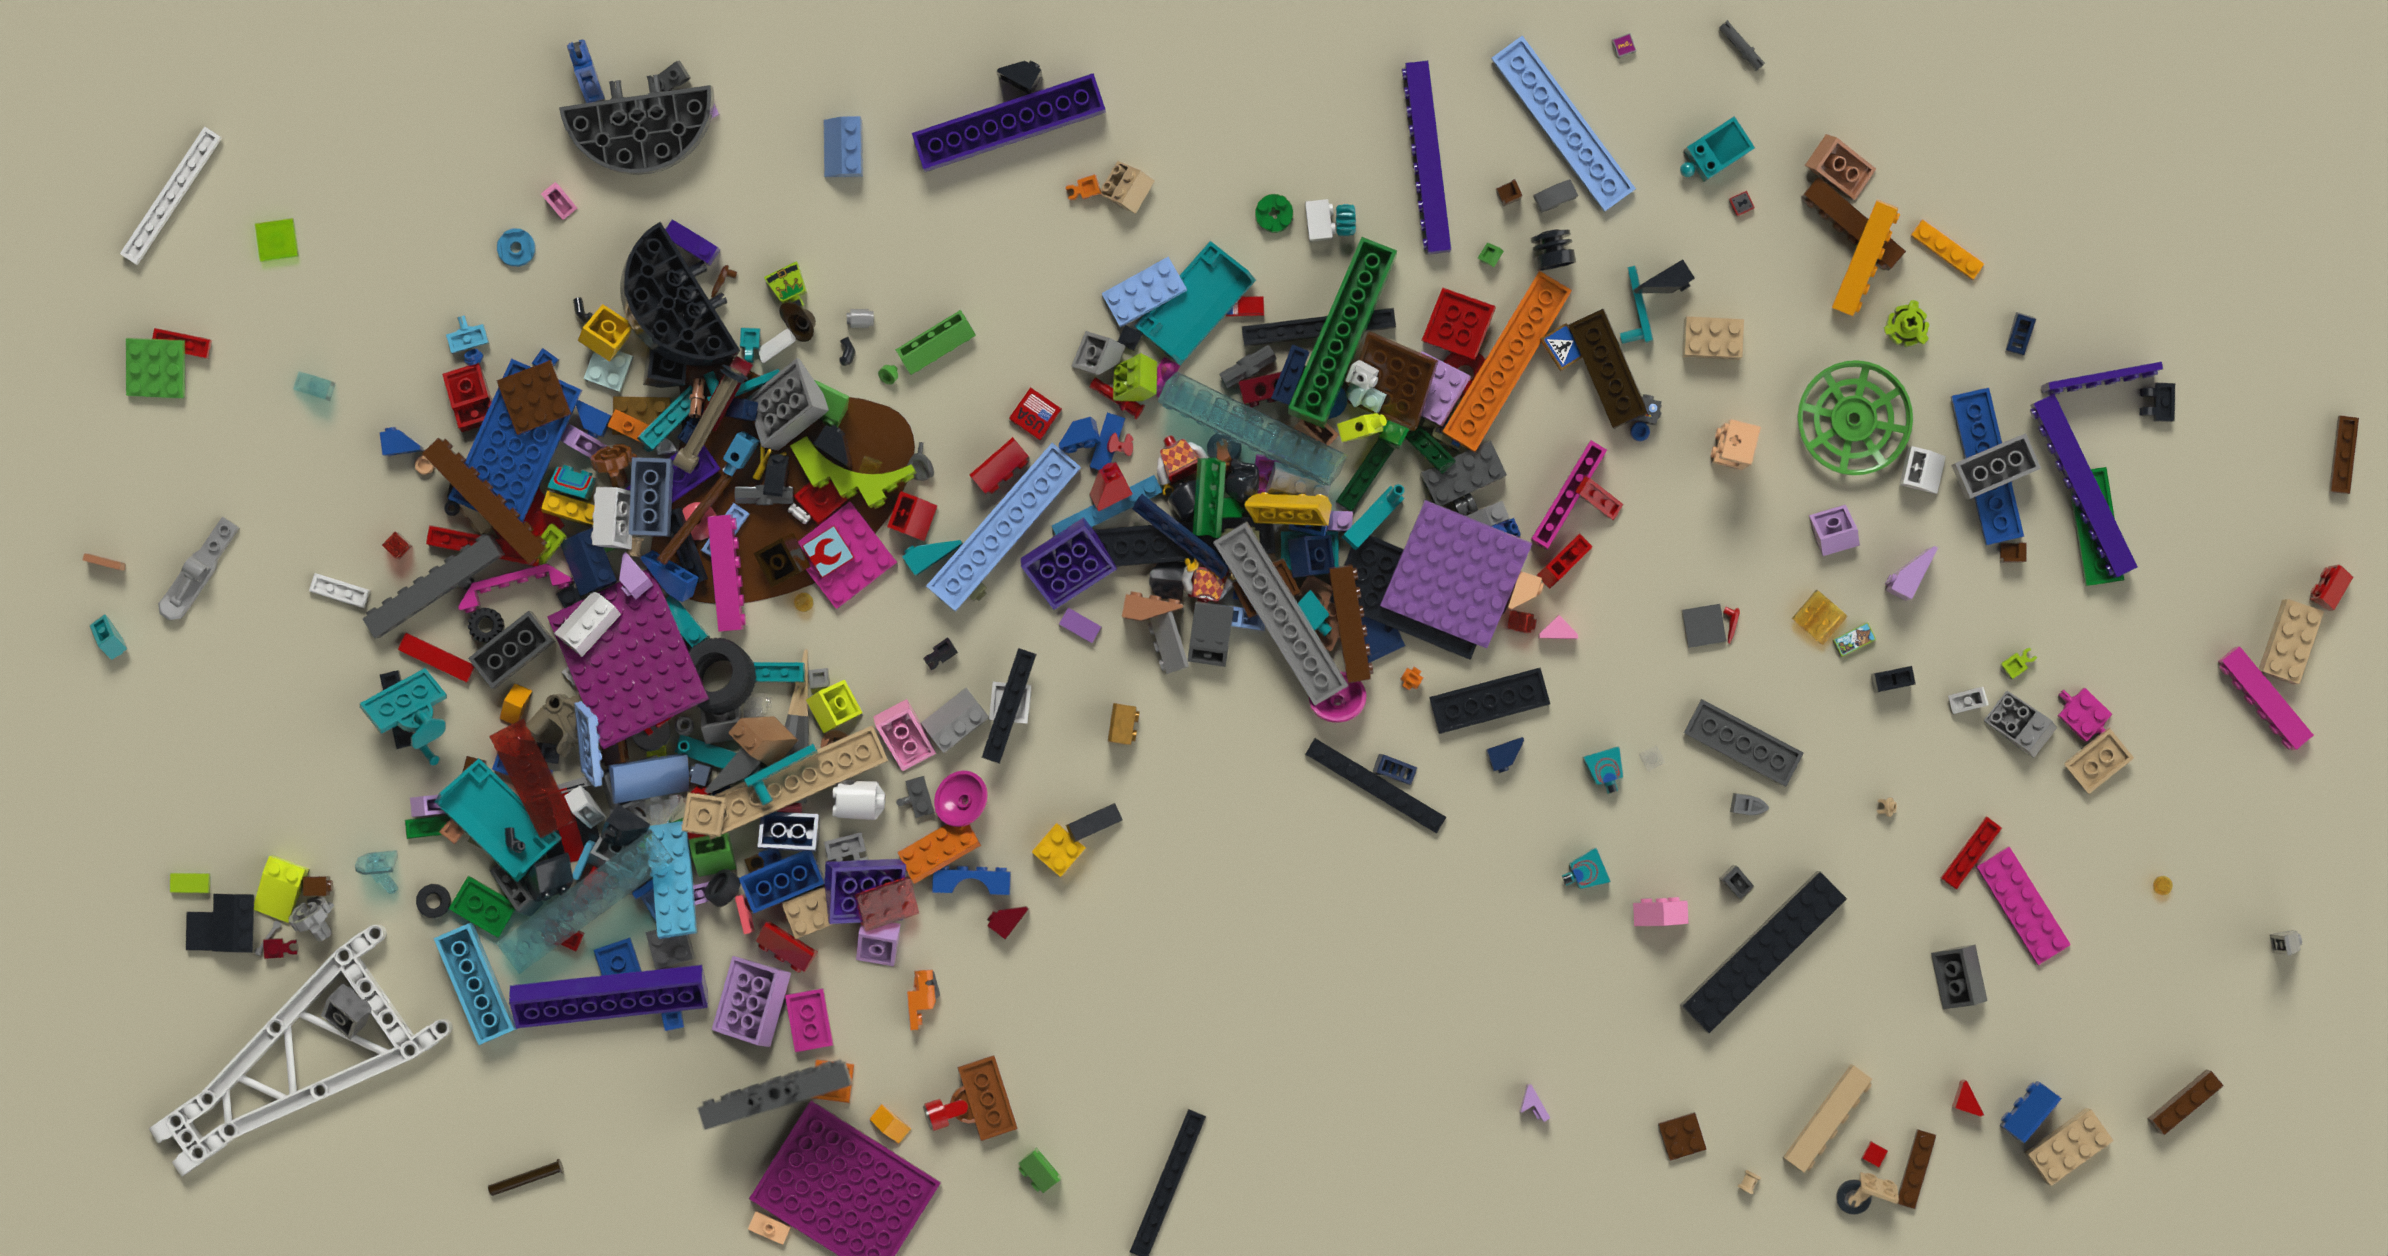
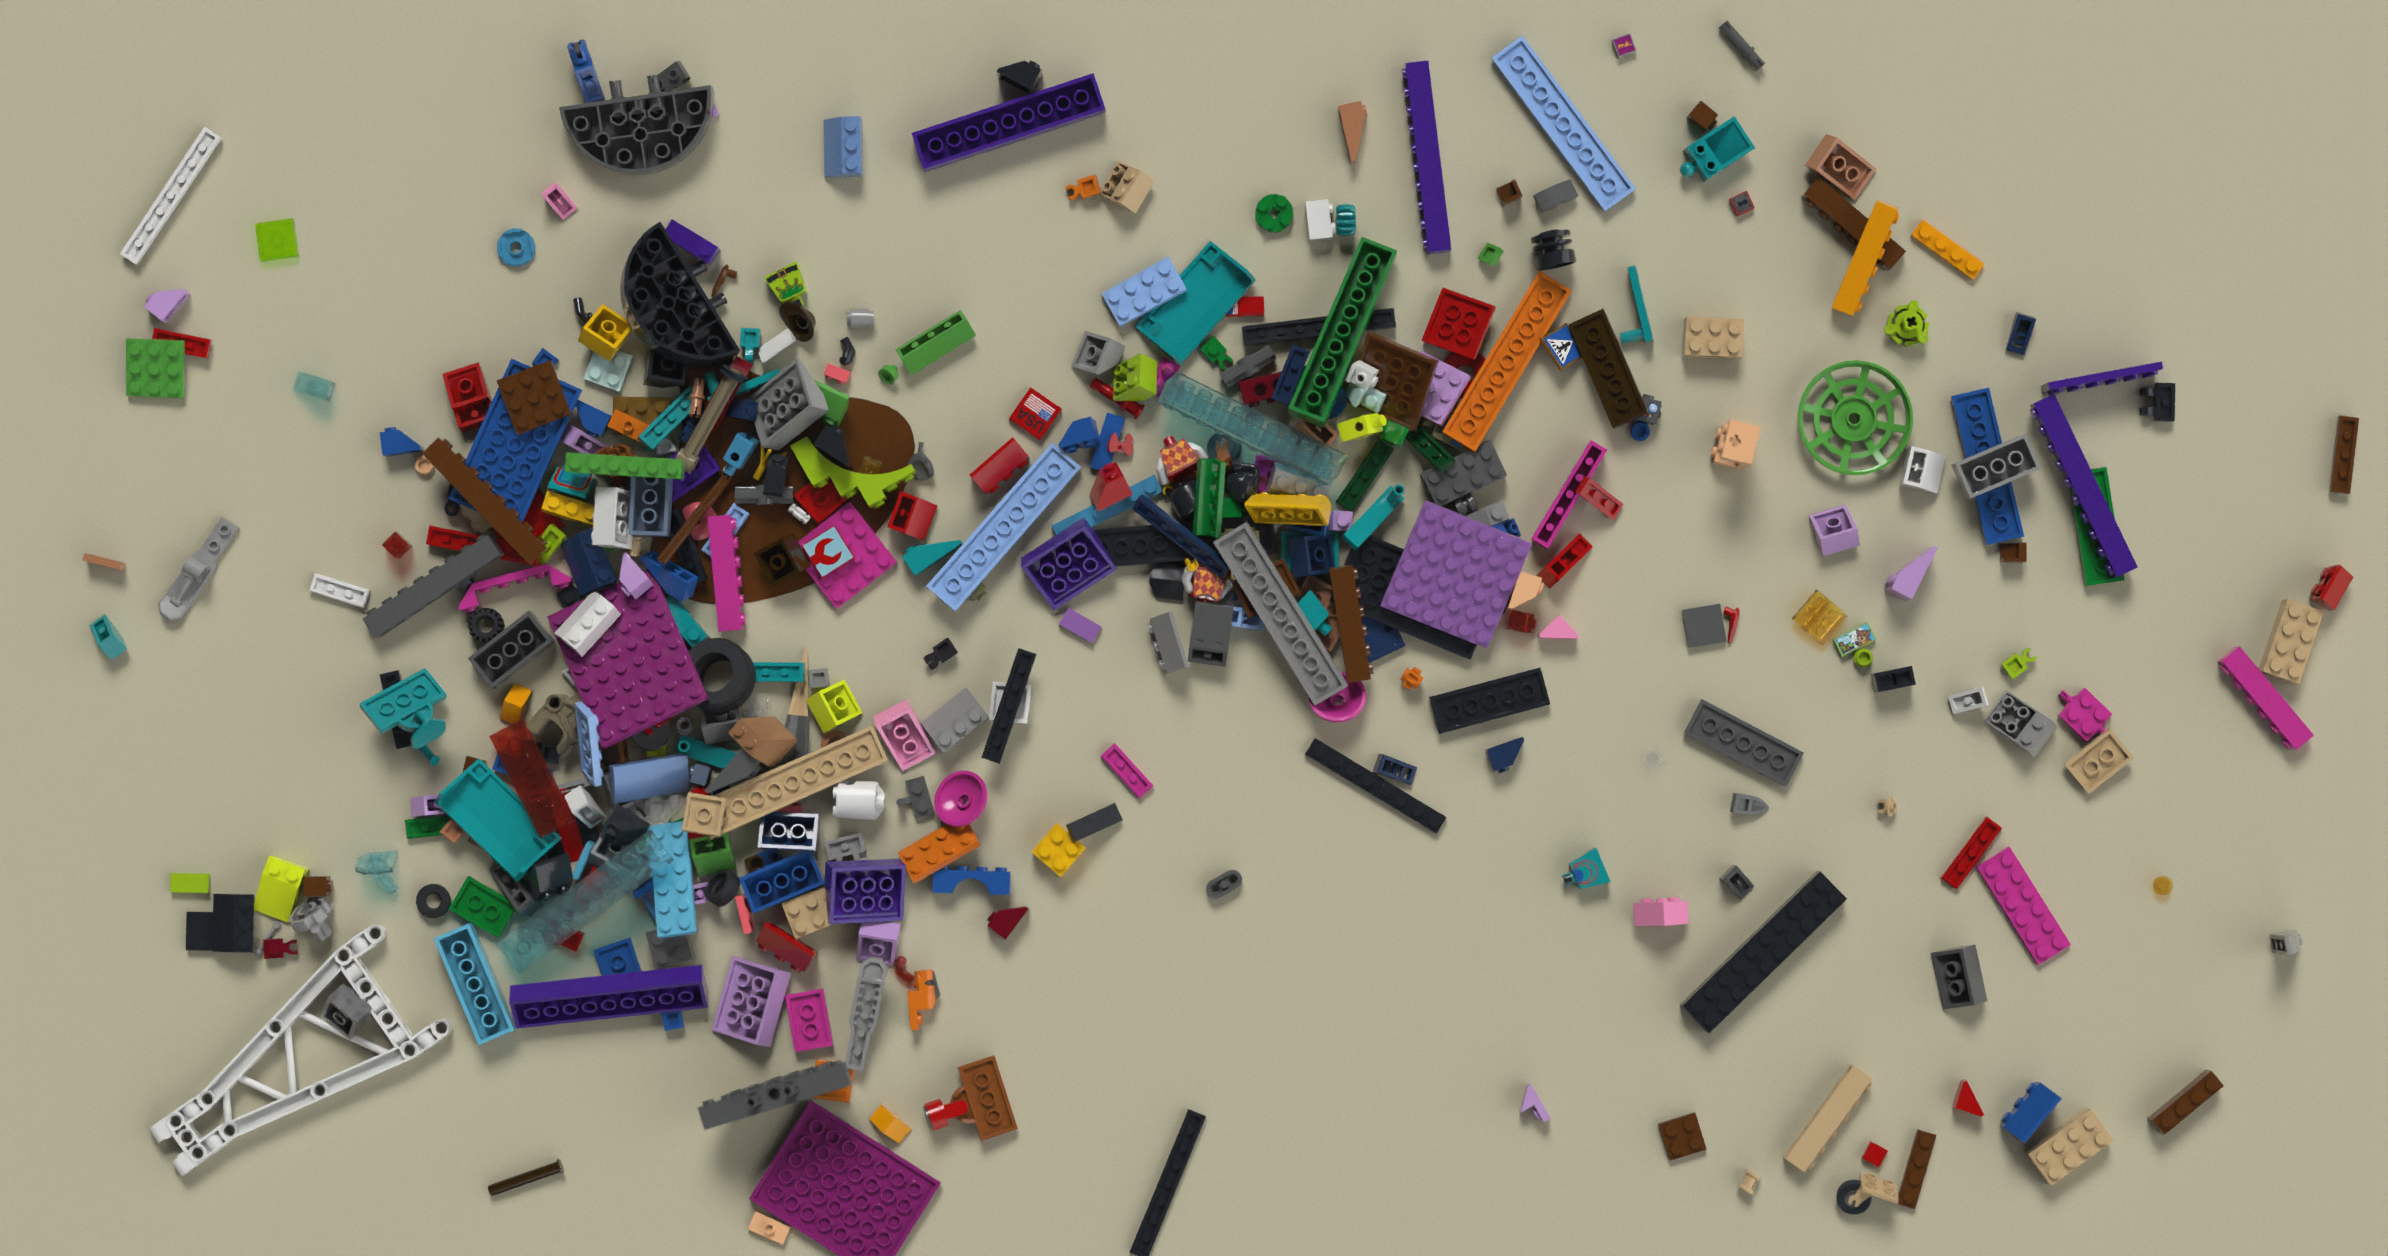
(165, 303): none -> lavender slope
(436, 657): red tile -> none
(467, 336): medium azure plate -> none
(473, 357): blue plate -> none
(512, 842): black arm -> none
(625, 466): none -> bright green brick
(756, 779): teal piece -> none
(803, 602): clear yellow plate -> none
(839, 374): none -> coral piece
(865, 1010): none -> light grey piece
(887, 903): clear red plate -> none
(900, 970): none -> clear red arm
(1039, 1170): bright green slope -> none
(1122, 724): pearl gold slope -> none
(1127, 770): none -> dark pink tile
(1130, 338): black plate -> none
(1142, 608): nougat slope -> none
(1215, 351): none -> green plate
(1224, 884): none -> dark grey plate
(1352, 121): none -> nougat slope
(1605, 768): teal torso -> none
(1668, 281): black slope -> none
(1703, 117): none -> reddish brown brick
(1863, 657): none -> lime plate

